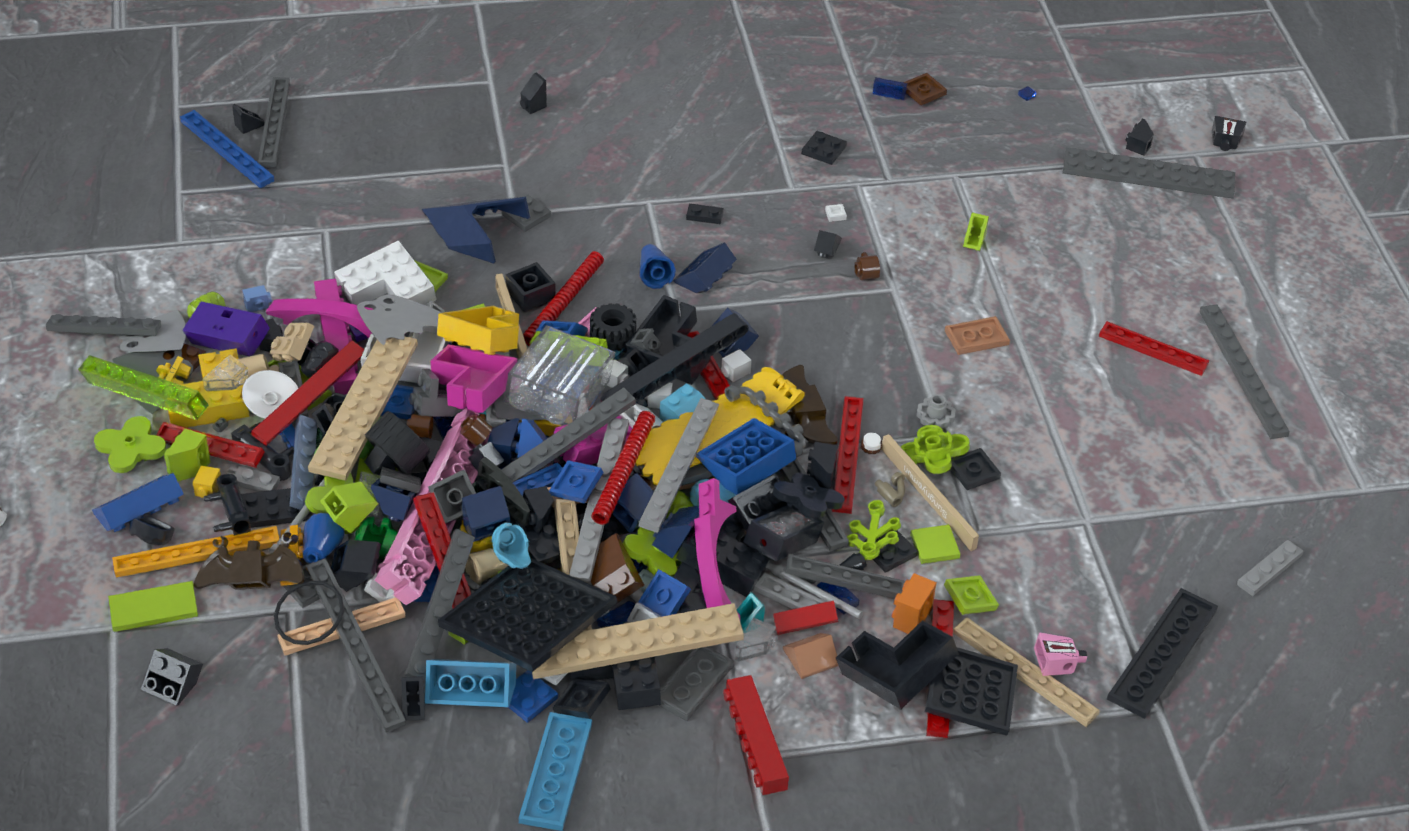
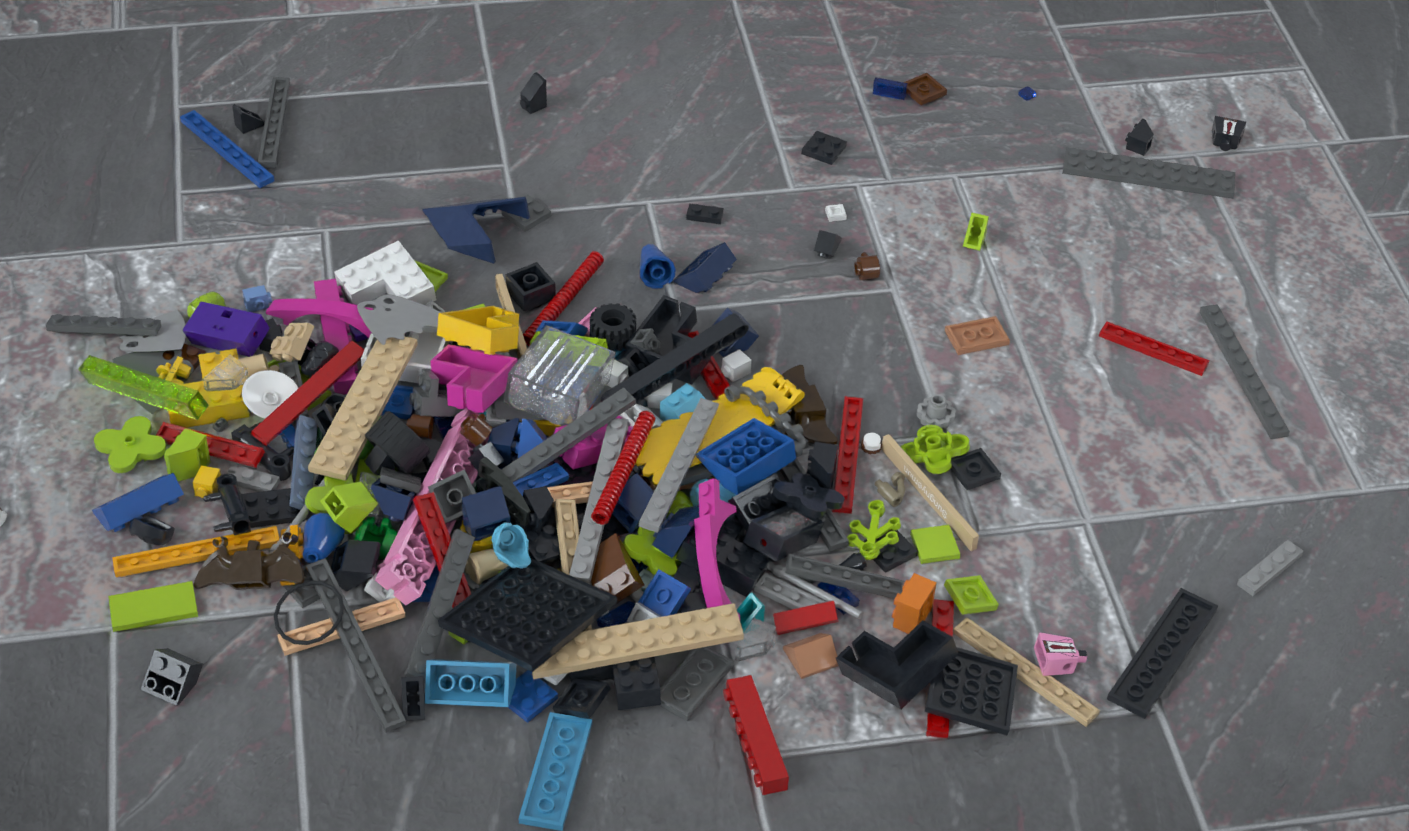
(576, 481): blue plate -> none

